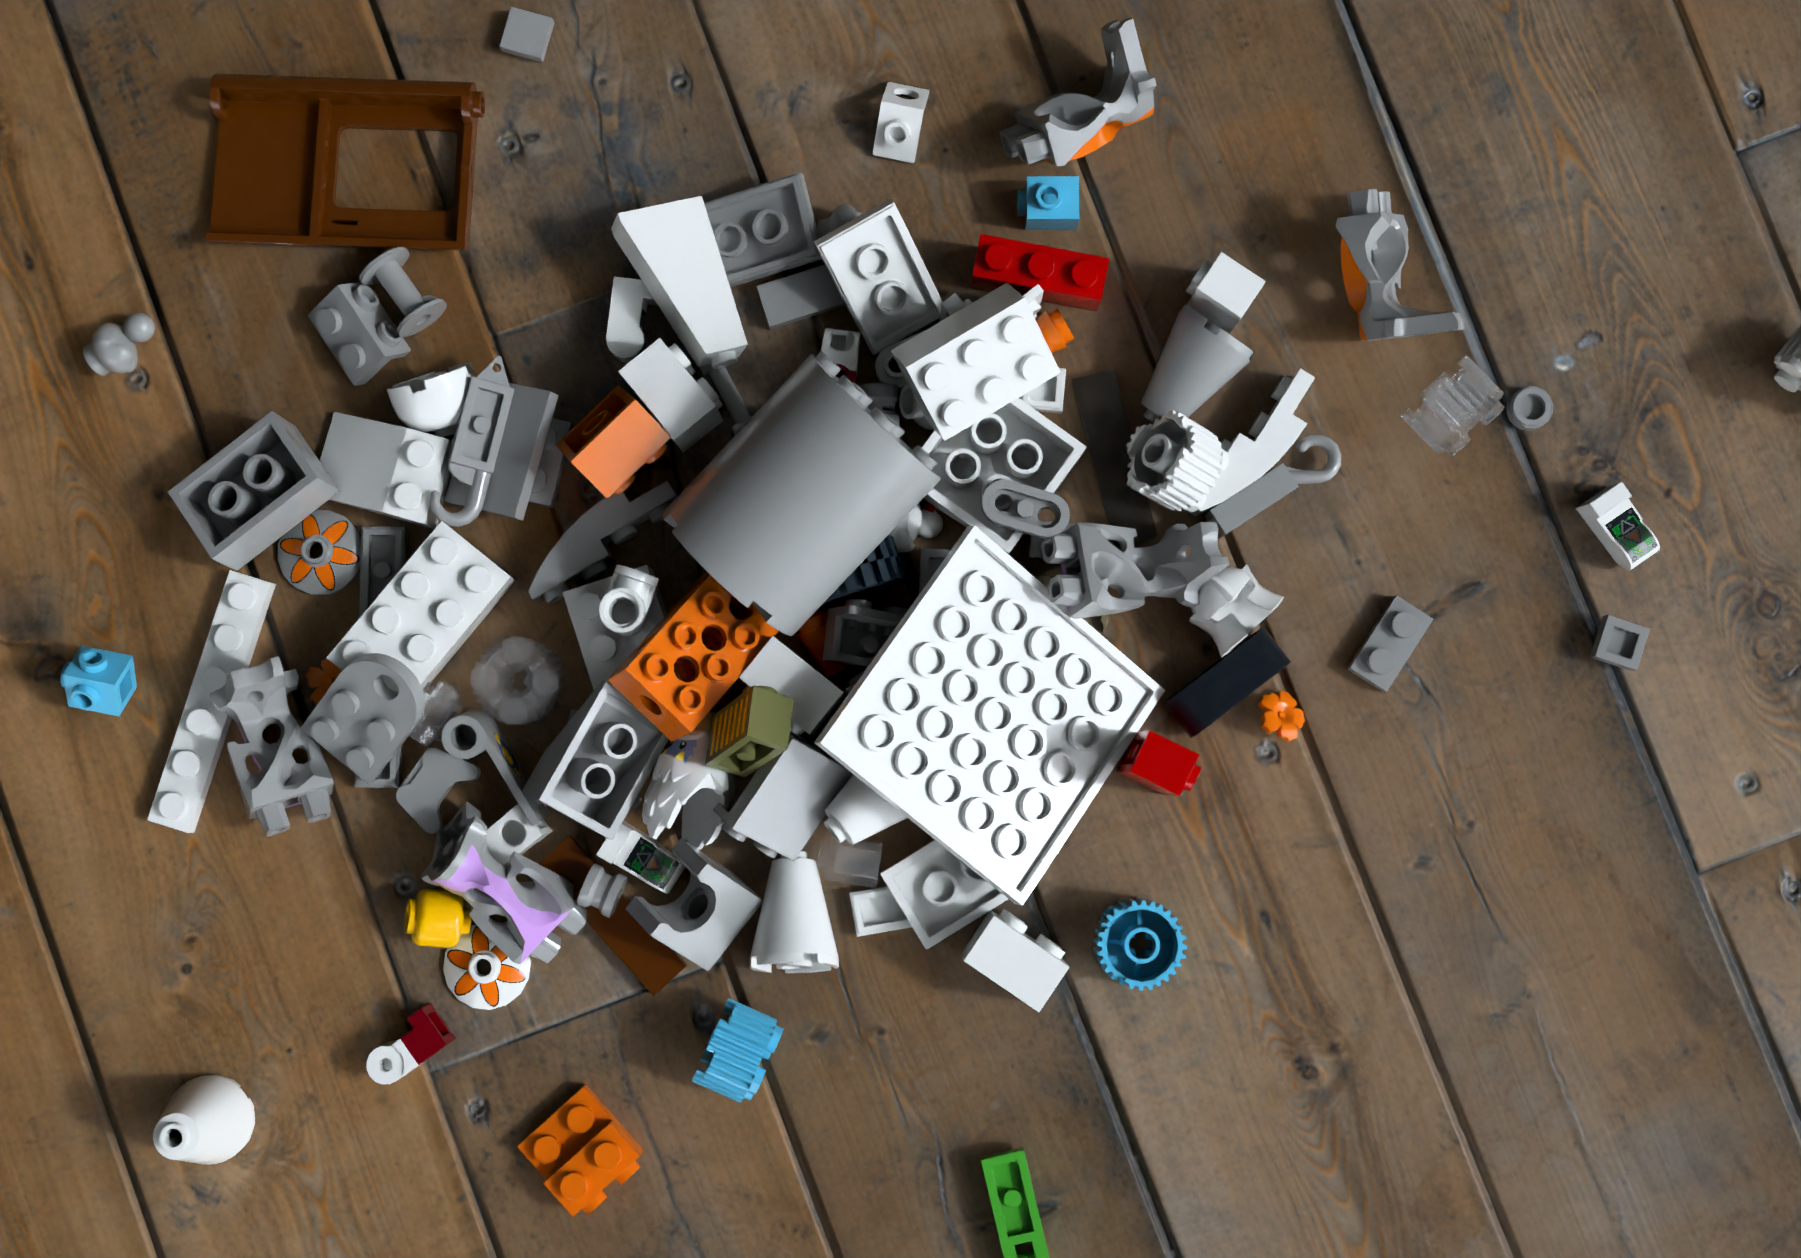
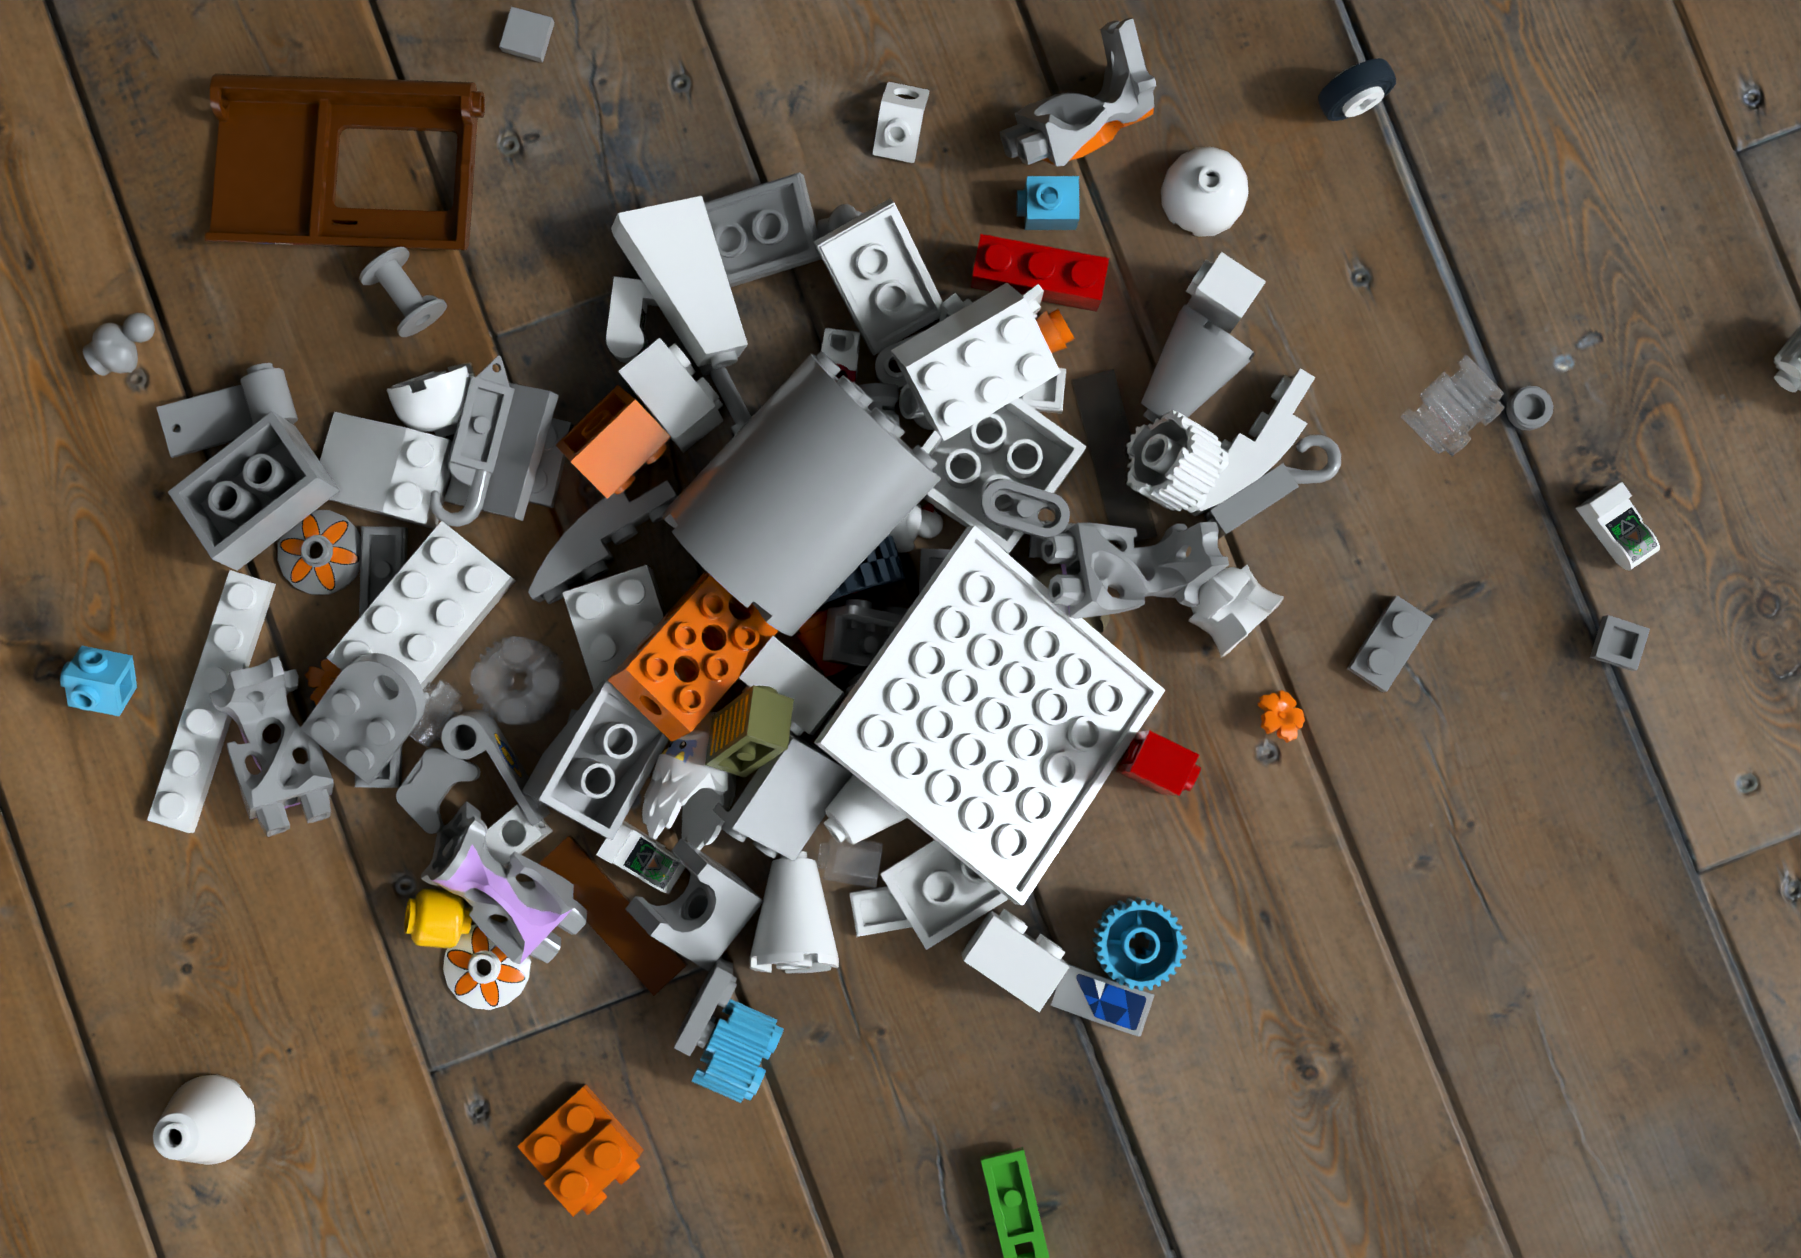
(226, 413): none -> light grey door
(358, 331): light grey bracket -> none
(399, 1057): leg -> none
(602, 890): light grey wheel -> none
(630, 586): white piece -> none
(699, 1020): none -> light grey plate
(799, 296): light grey tile -> none
(1103, 1000): none -> slope
(1205, 191): none -> white cylinder
(1227, 682): black beam -> none
(1357, 89): none -> black wheel
(1371, 265): light grey hips -> none

